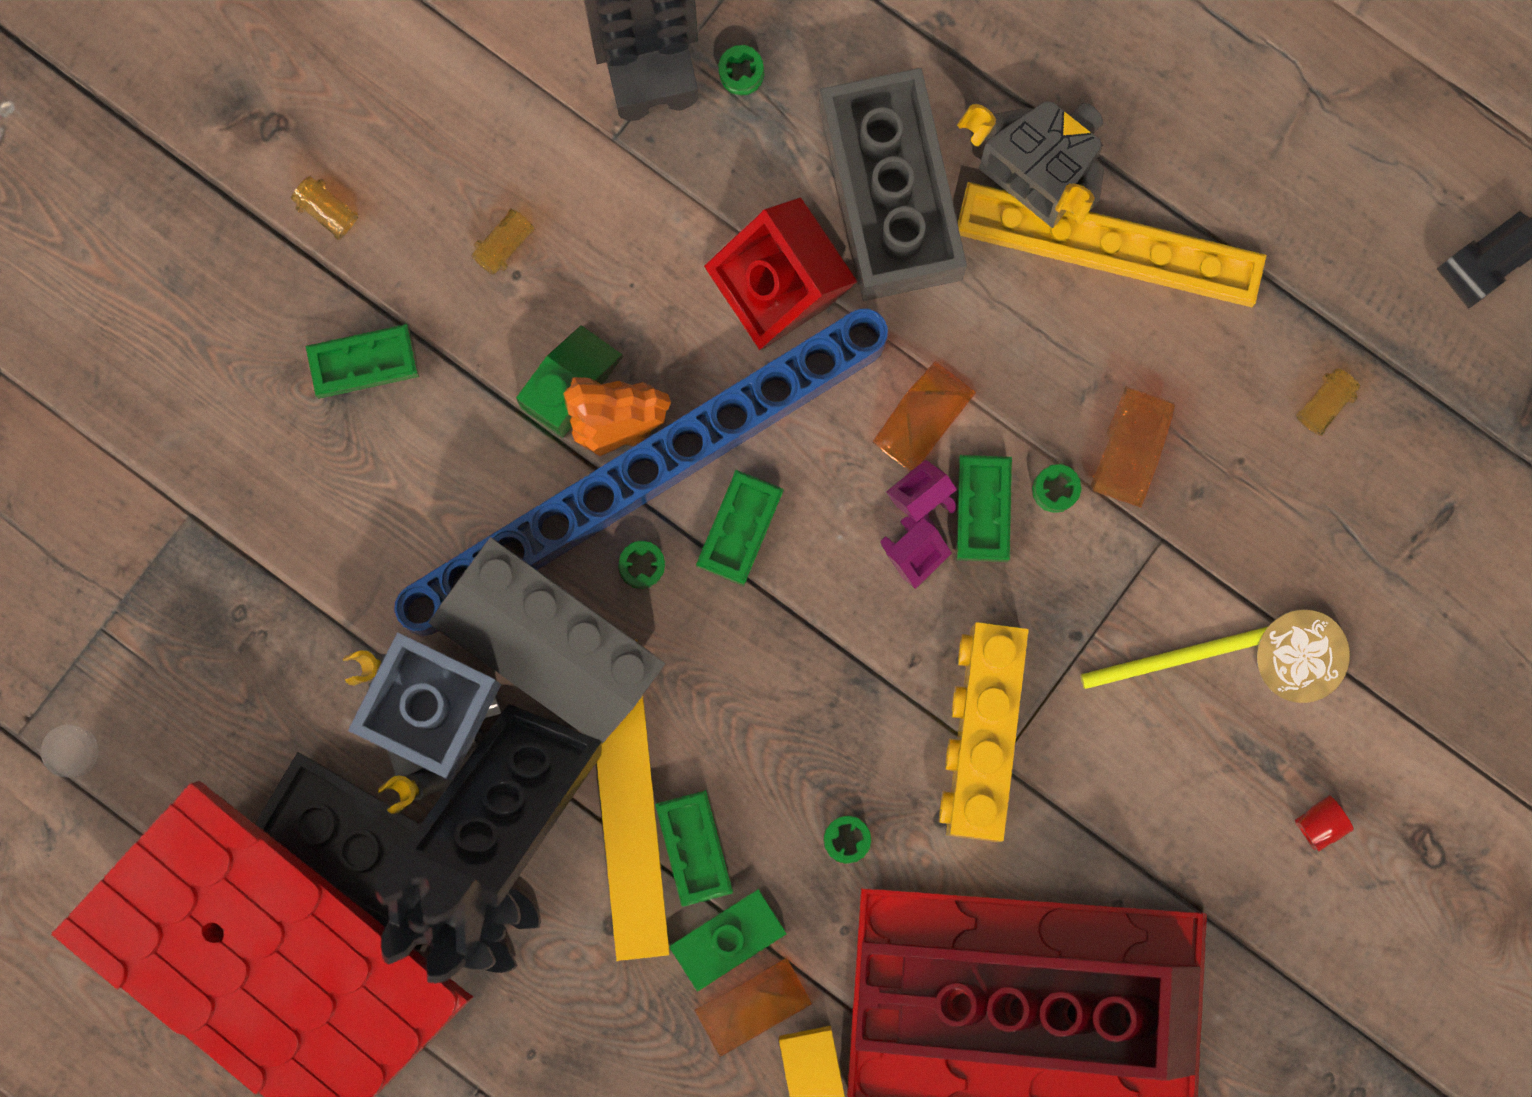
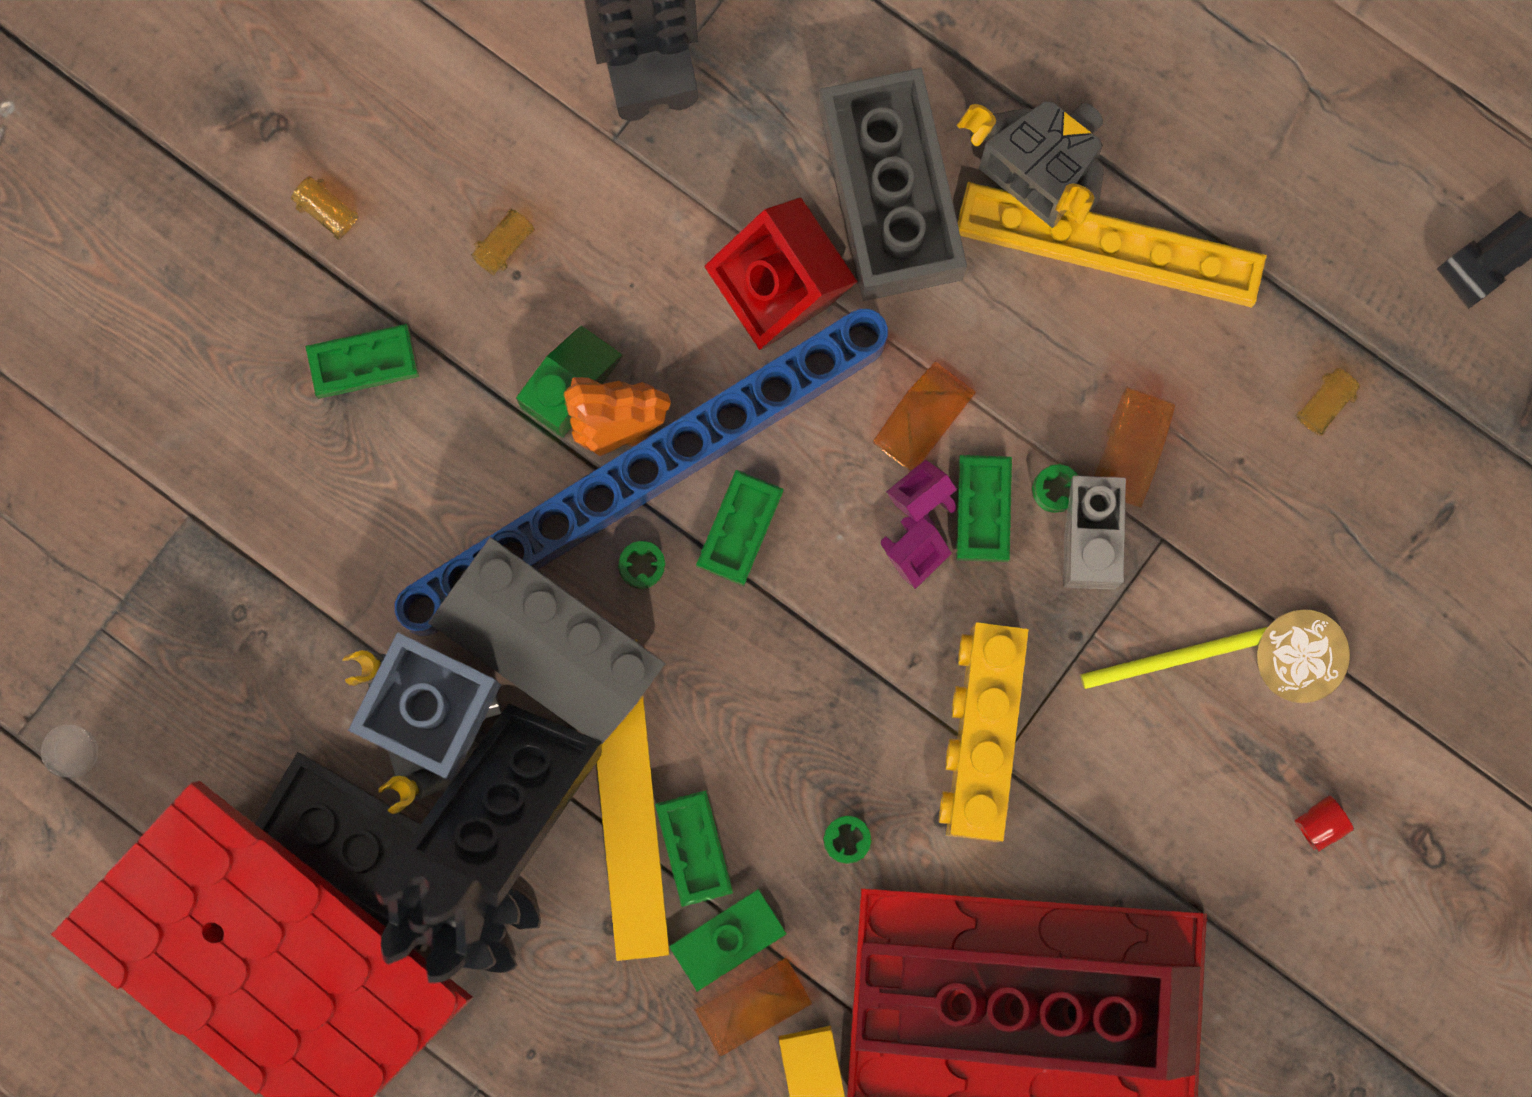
(737, 55): green bush -> none
(1095, 533): none -> light grey slope

